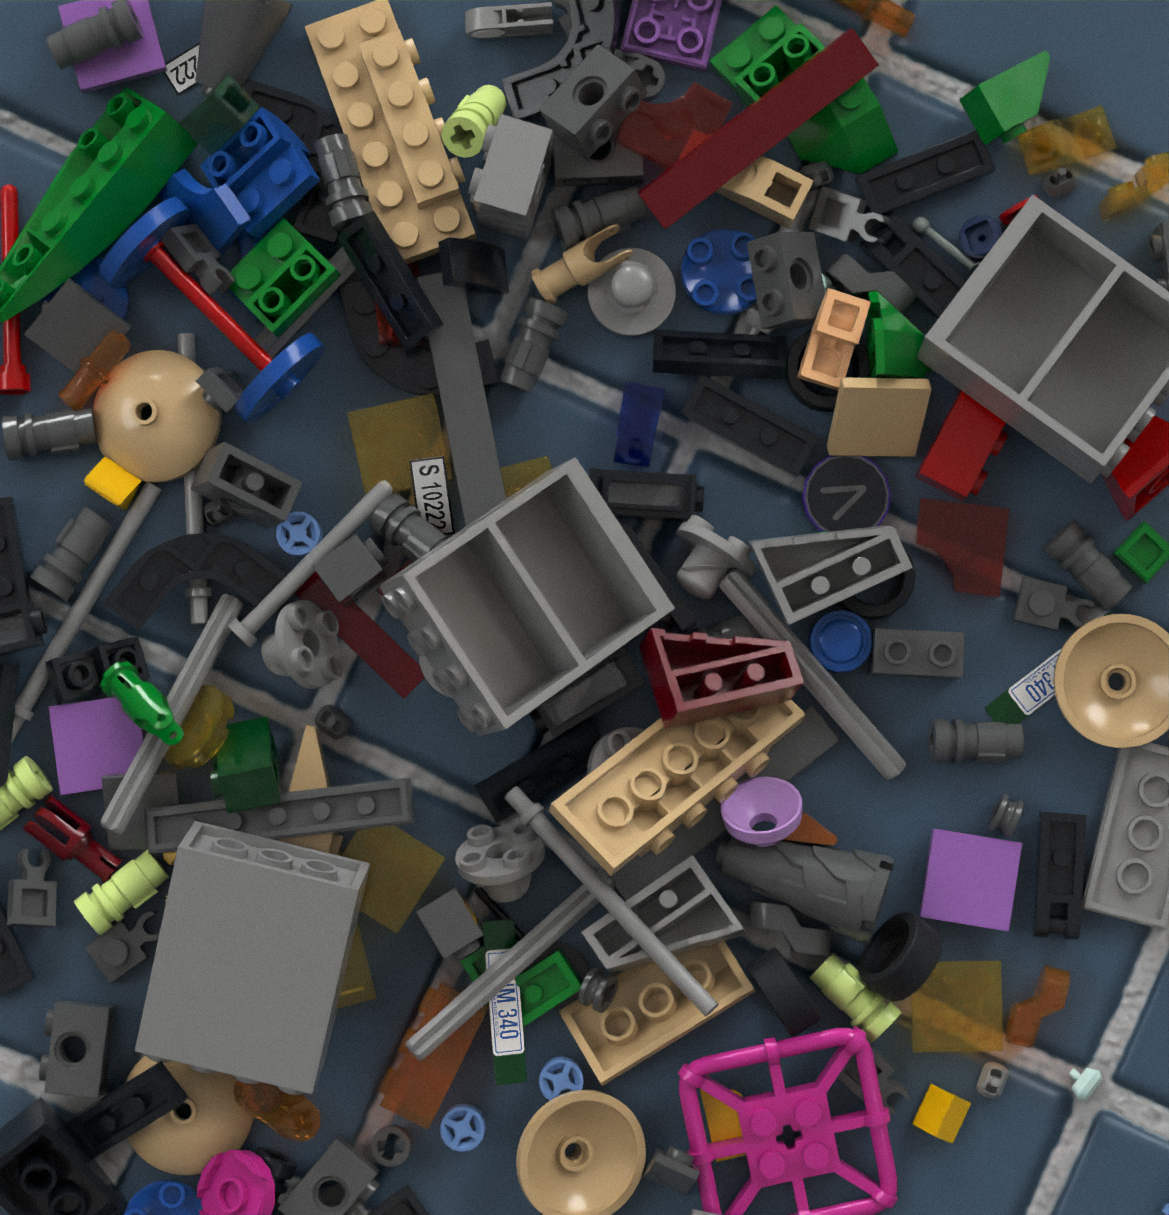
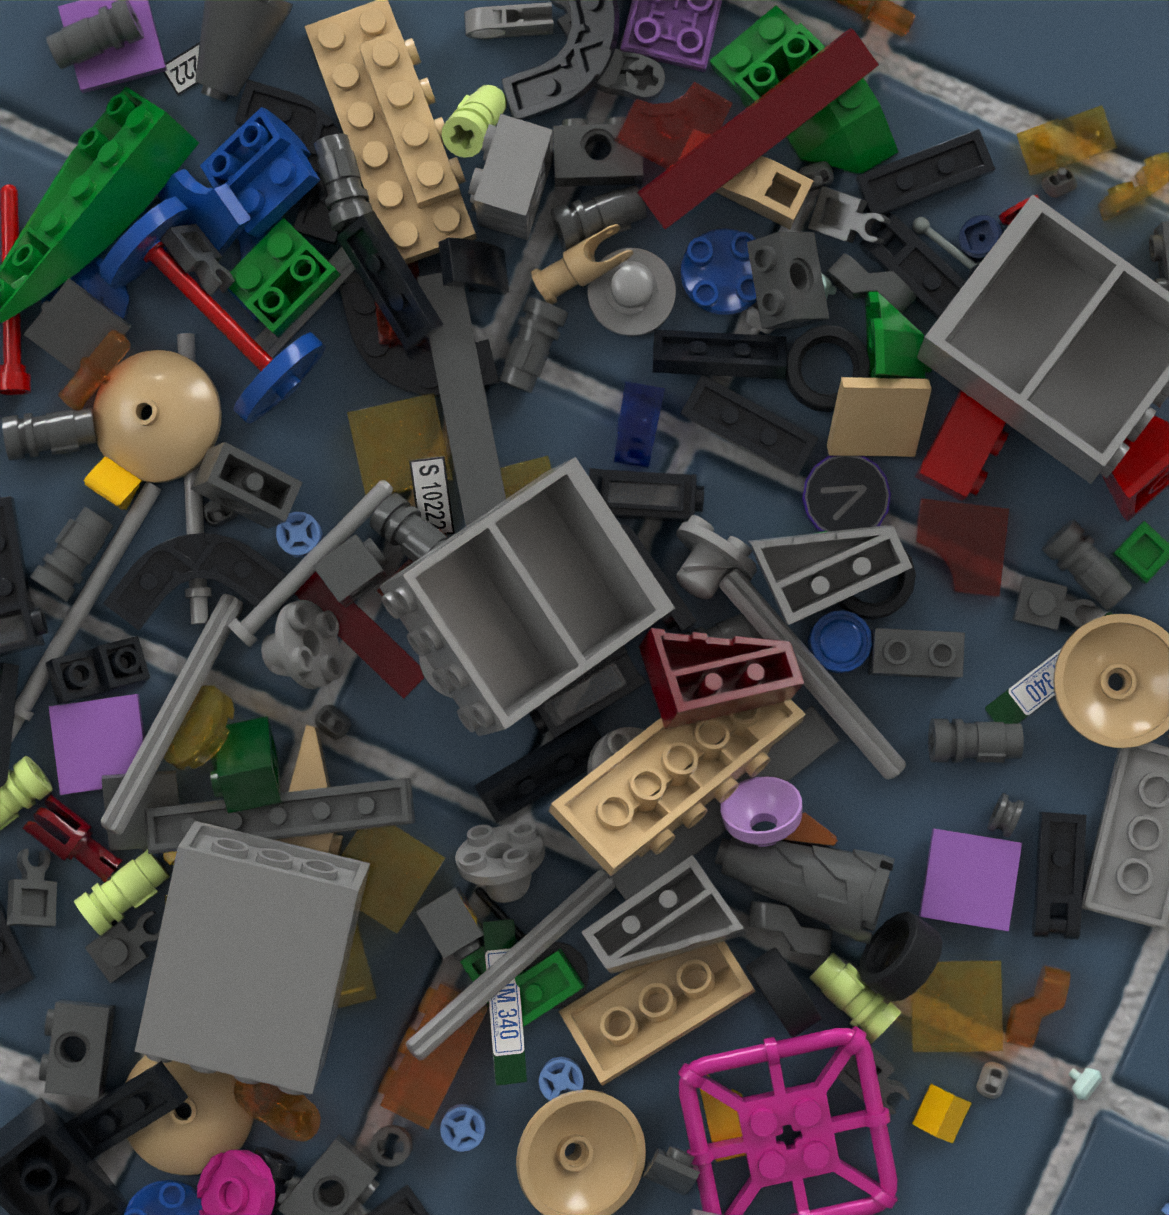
(141, 702): green piece -> none
(219, 114): clear green brick -> none
(221, 388): dark grey plate -> none
(533, 816): light grey bar -> none
(593, 101): dark grey brick -> none
(598, 989): dark grey bush -> none
(833, 339): light nougat slope -> none
(1007, 100): green slope -> none

